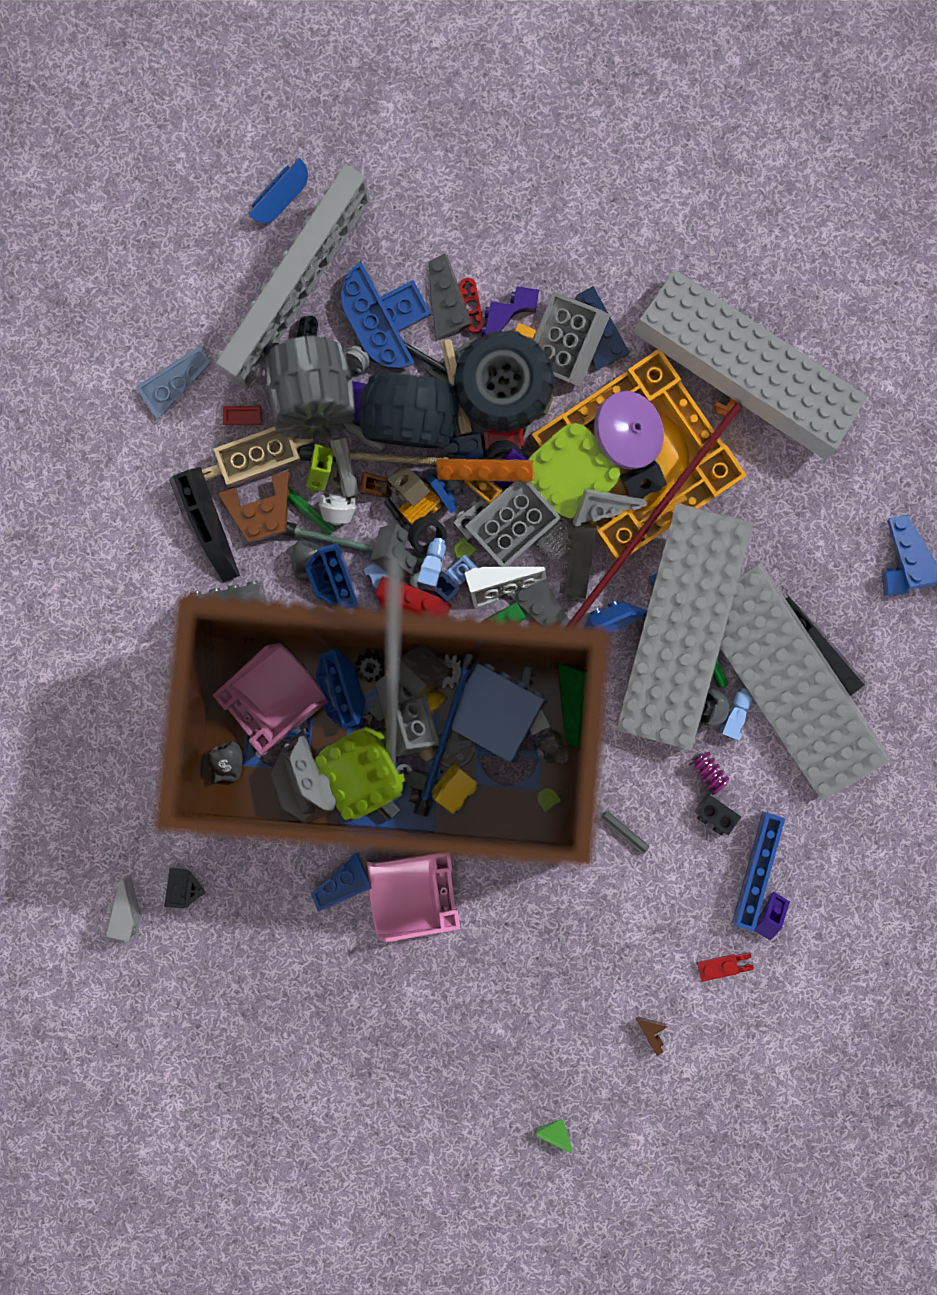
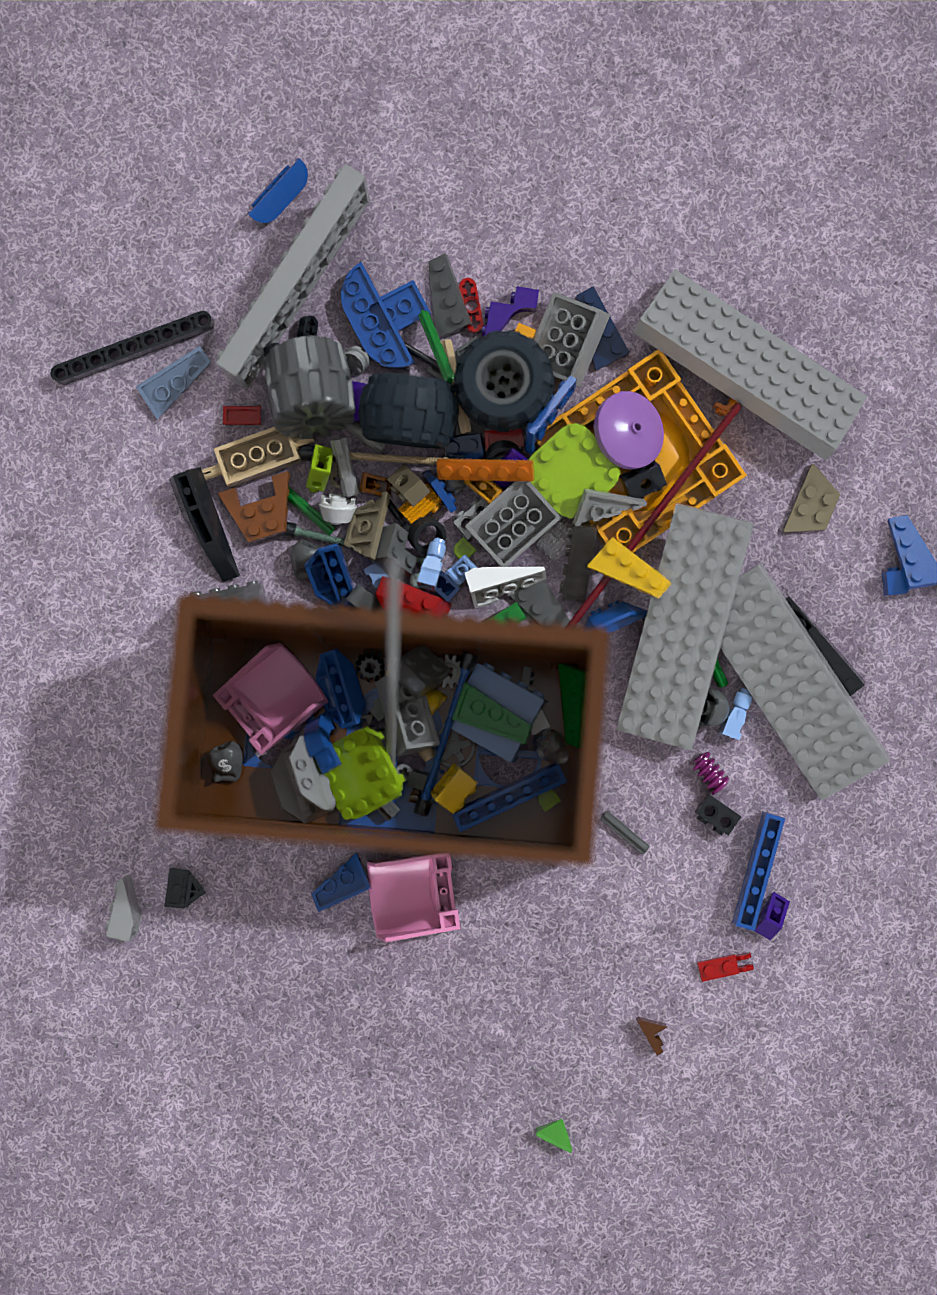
(123, 348): none -> black beam
(319, 743): none -> blue arch
(362, 598): none -> dark grey beam
(366, 527): none -> dark tan wing
(436, 346): none -> green axle
(486, 714): none -> green wing
(509, 796): none -> blue brick
(536, 429): none -> blue wing
(629, 569): none -> yellow wing
(813, 504): none -> dark tan wing

